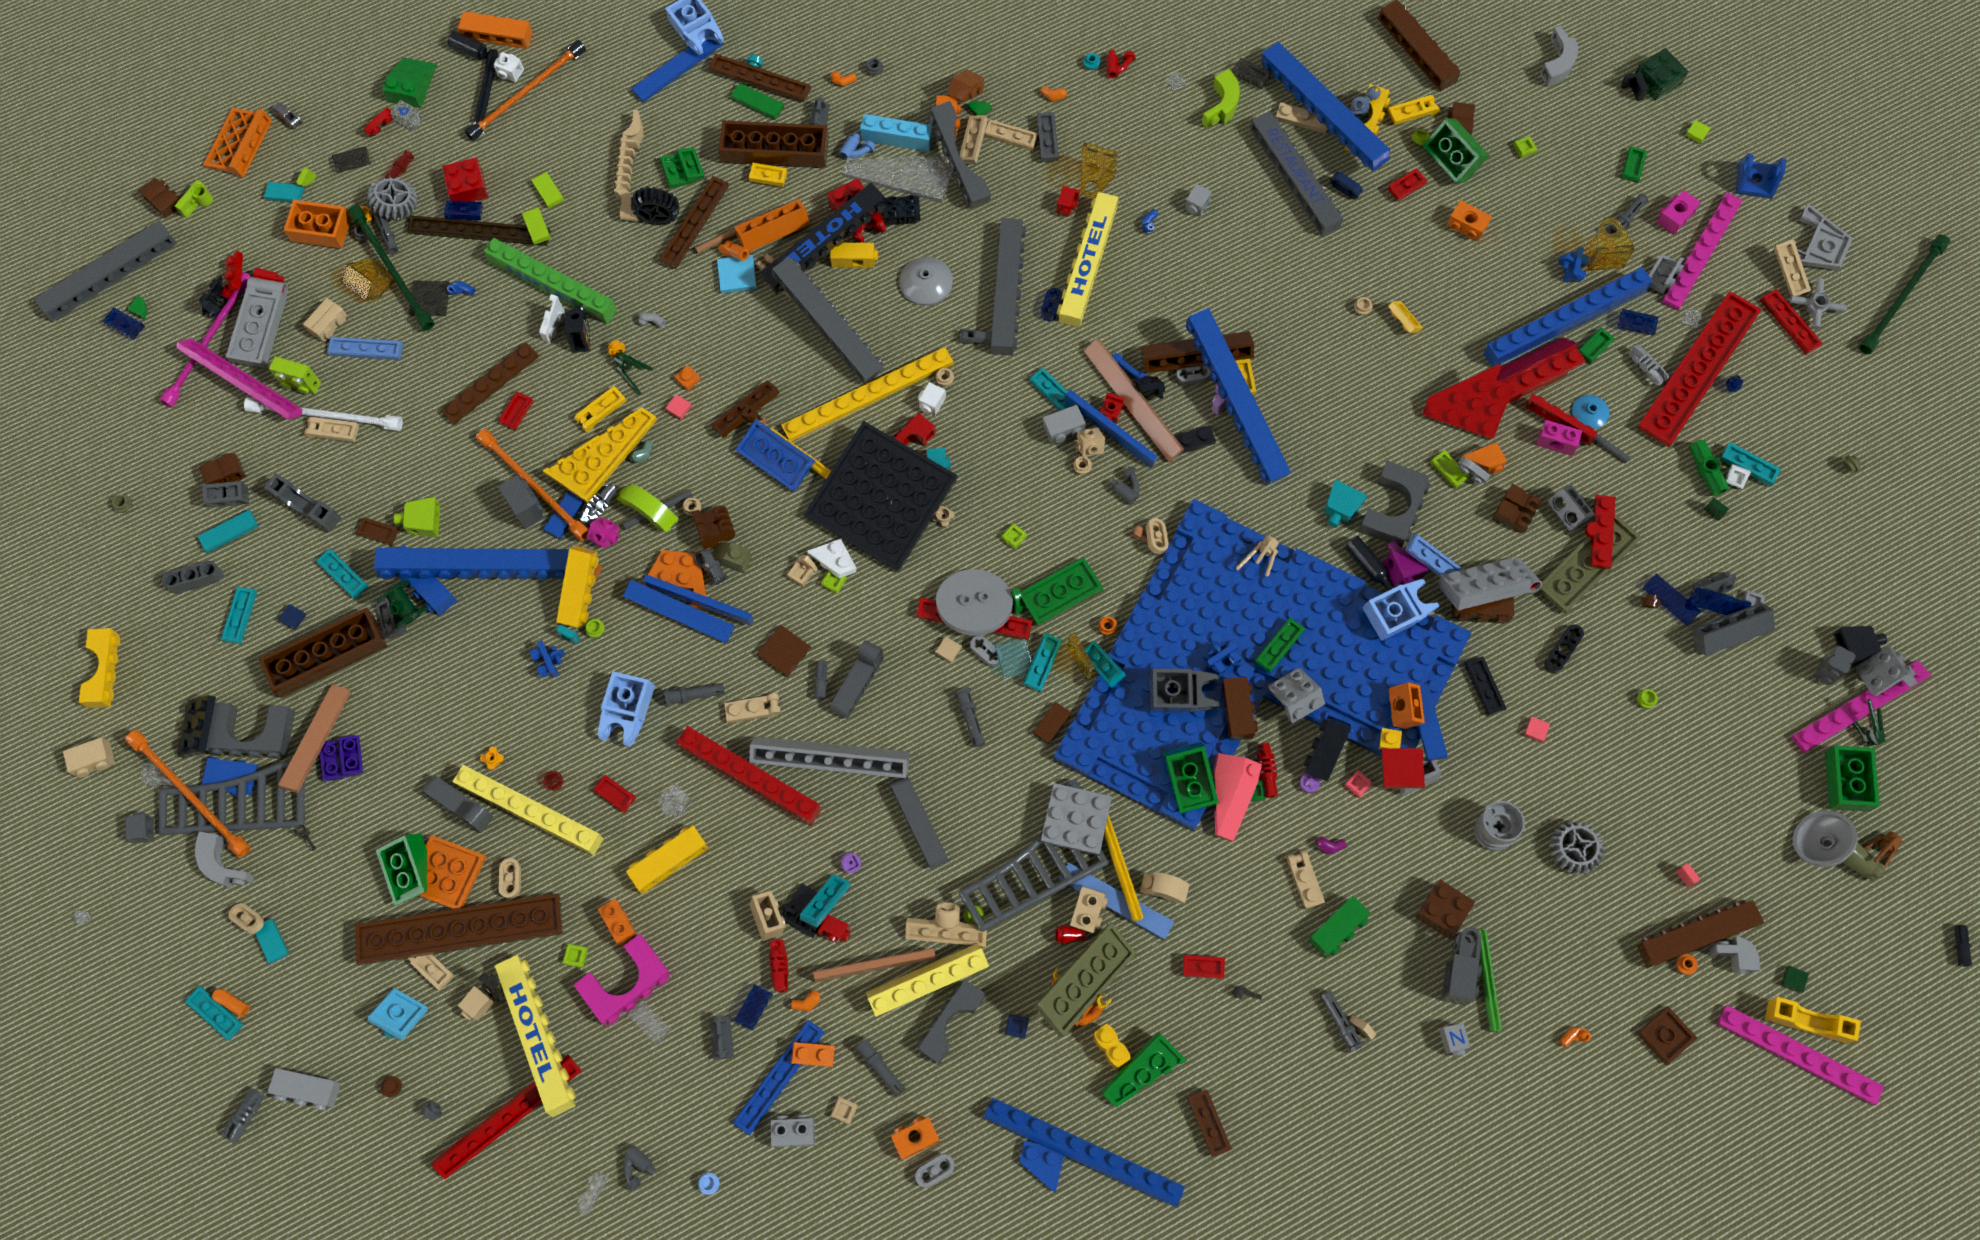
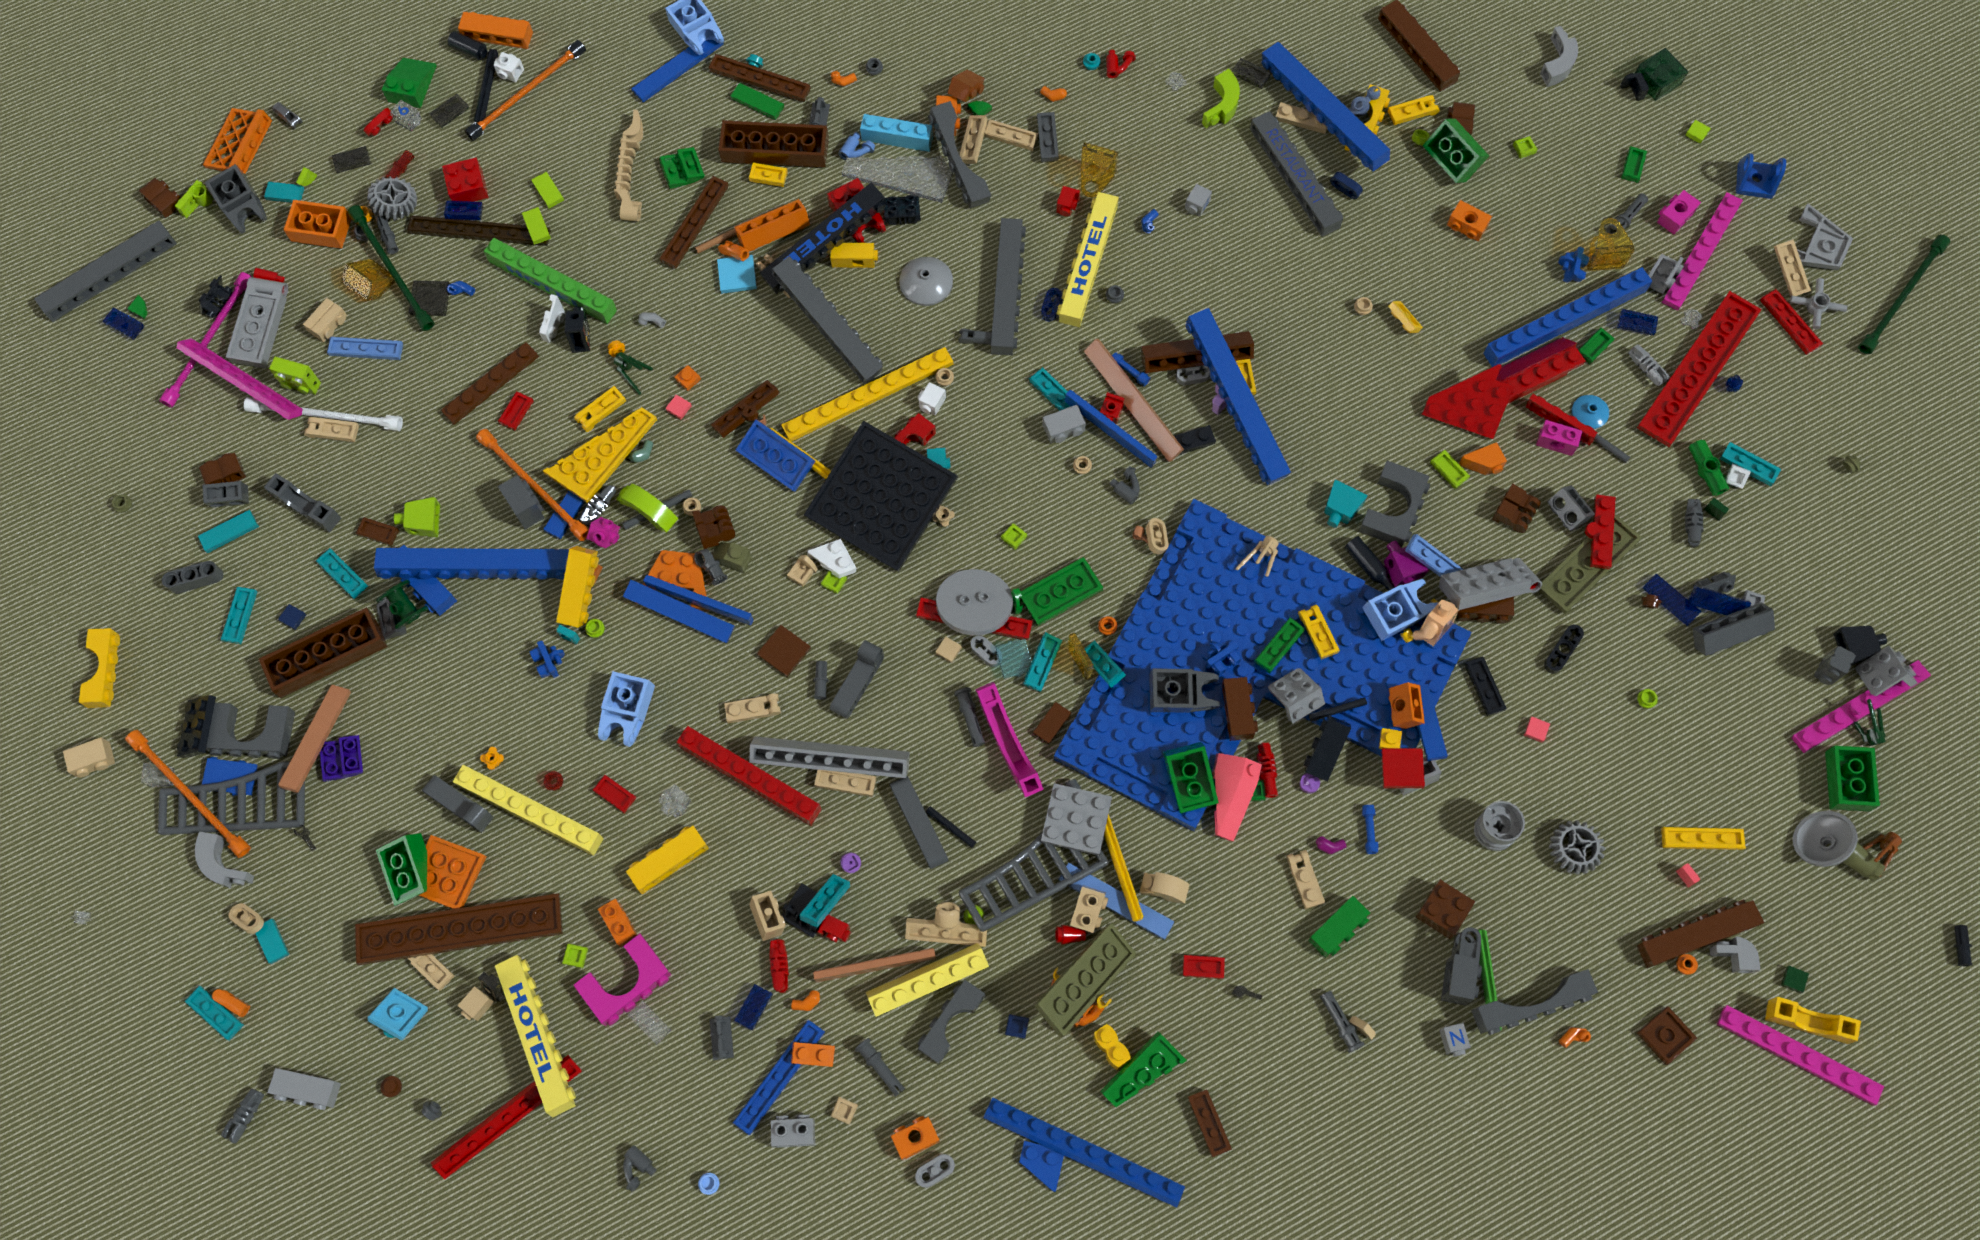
(139, 828): dark grey brick -> none
(232, 274): red plate -> none
(236, 196): none -> dark grey brick
(449, 110): none -> clear smoke plate
(509, 879): tan plate -> none
(588, 1200): clear plate -> none
(654, 205): black gear -> none
(684, 694): dark grey pin -> none
(846, 782): none -> tan plate
(951, 827): none -> black bar
(1007, 741): none -> dark pink arch
(1090, 442): tan brick -> none
(1114, 294): none -> dark grey plate
(1150, 383): black bracket -> none
(1319, 632): none -> yellow plate
(1337, 709): none -> black bar
(1358, 784): coral tile -> none
(1370, 846): none -> blue bar
(1407, 184): red plate -> none
(1435, 624): none -> light nougat torso
(1469, 467): light grey plate -> none
(1571, 988): none -> dark grey arch
(1694, 522): none -> dark grey hinge
(1703, 838): none -> yellow tile

